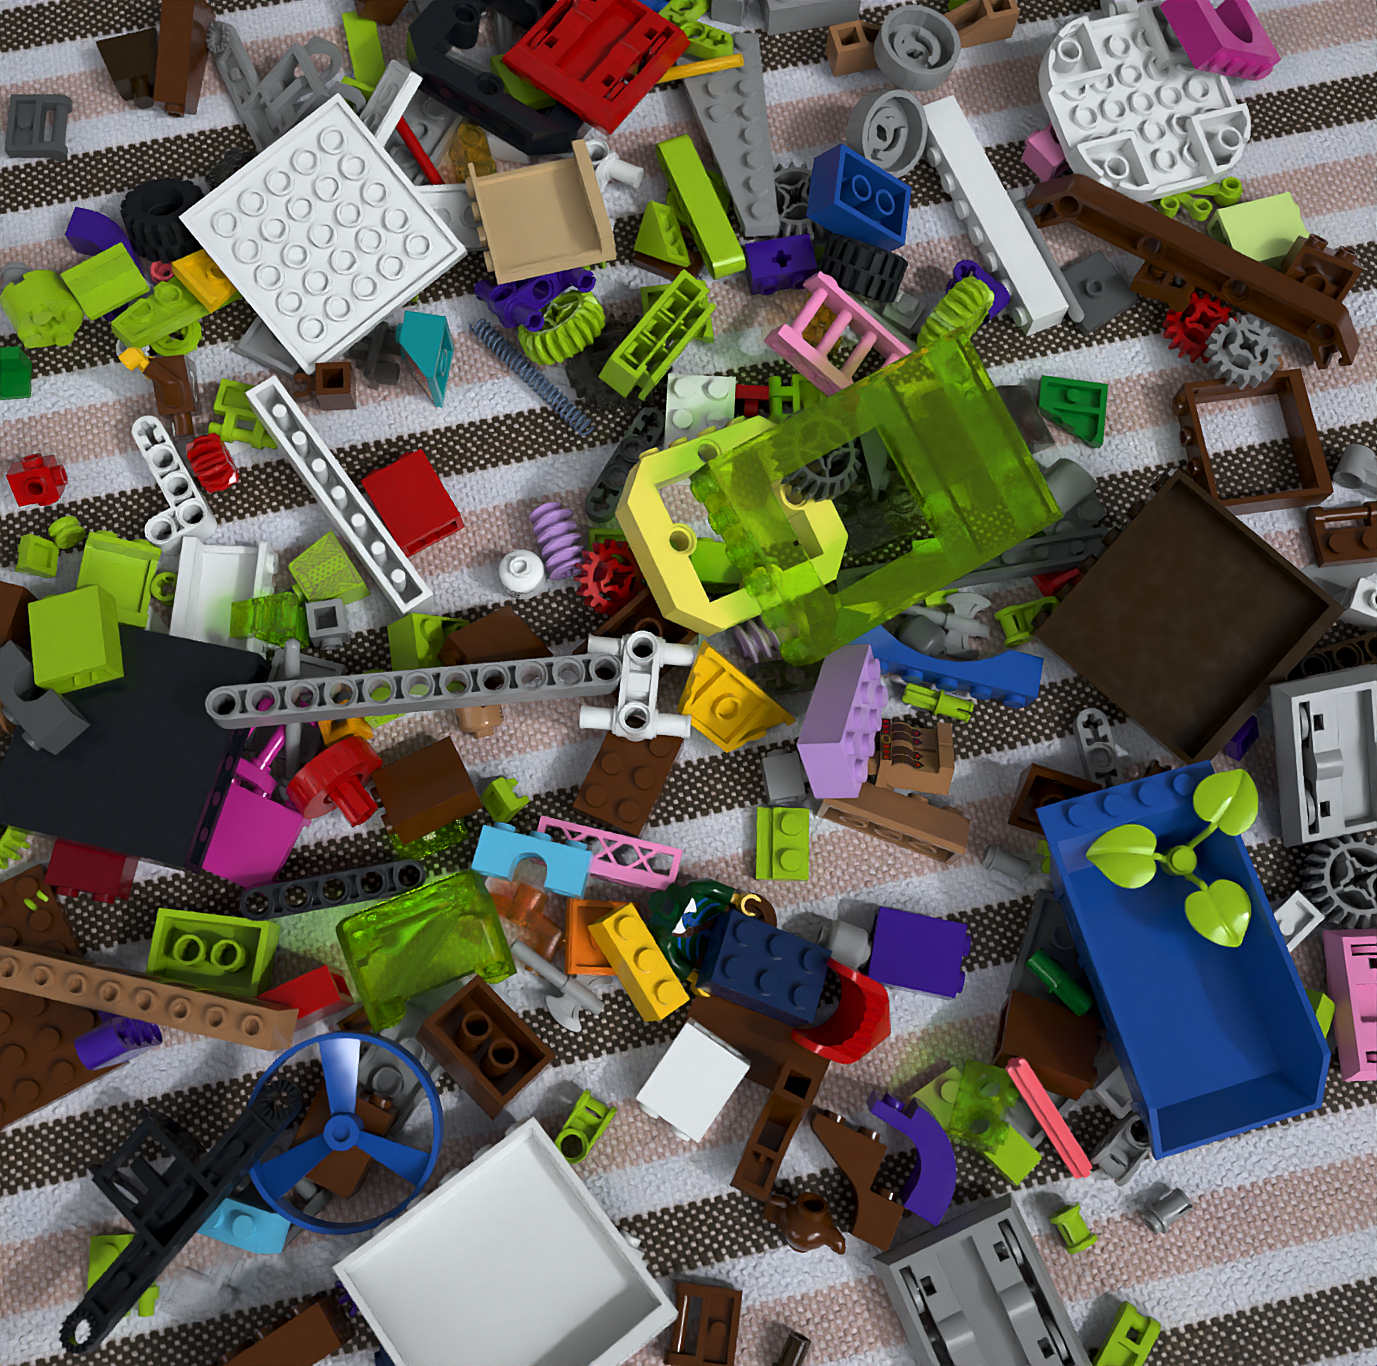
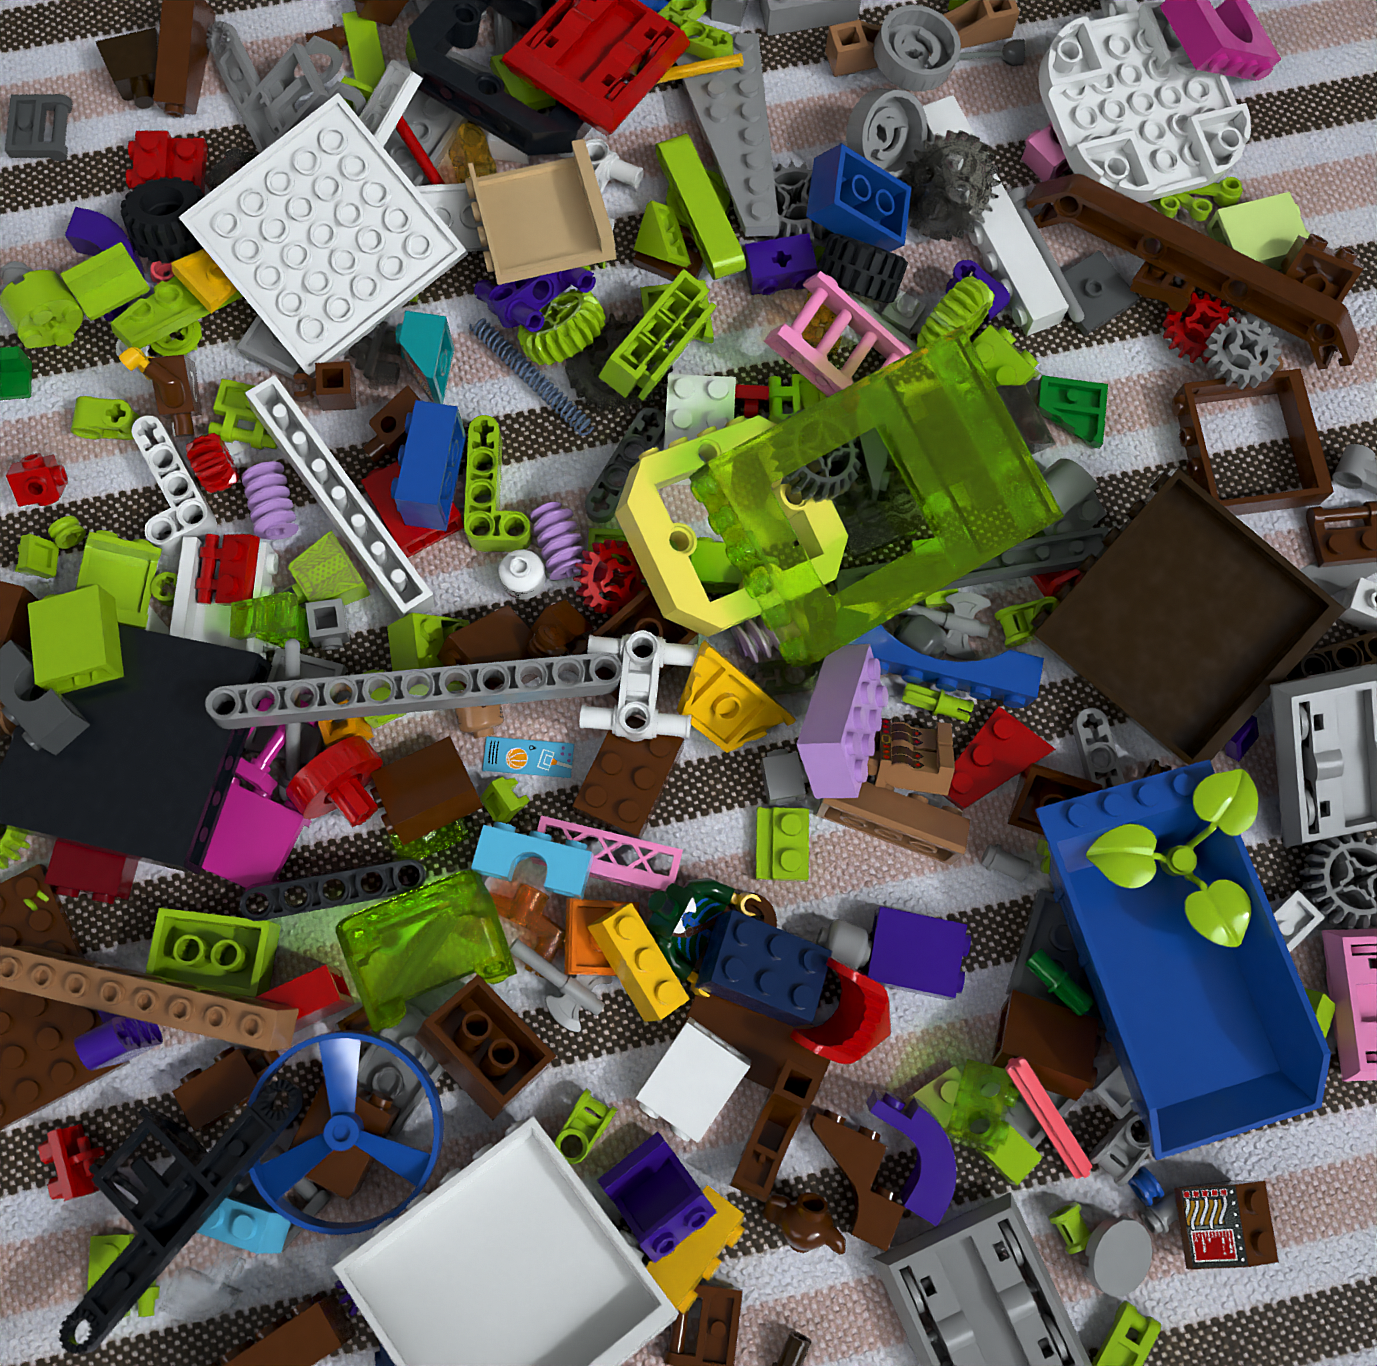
(72, 1158): none -> red hips
(103, 418): none -> lime piece
(160, 155): none -> red plate
(221, 1088): none -> reddish brown brick
(236, 568): none -> red plate
(269, 501): none -> lavender piece
(335, 35): none -> reddish brown pin
(390, 425): none -> reddish brown torso
(429, 465): none -> blue brick
(489, 484): none -> lime beam
(528, 757): none -> medium azure sticker
(558, 631): none -> reddish brown brick
(657, 1197): none -> dark purple panel
(698, 1253): none -> yellow brick
(951, 185): none -> clear smoke gear
(993, 757): none -> red wing
(1002, 359): none -> lime bracket
(1012, 53): none -> dark grey hinge
(1118, 1256): none -> light grey tile
(1146, 1186): none -> blue bush
(1226, 1224): none -> slope

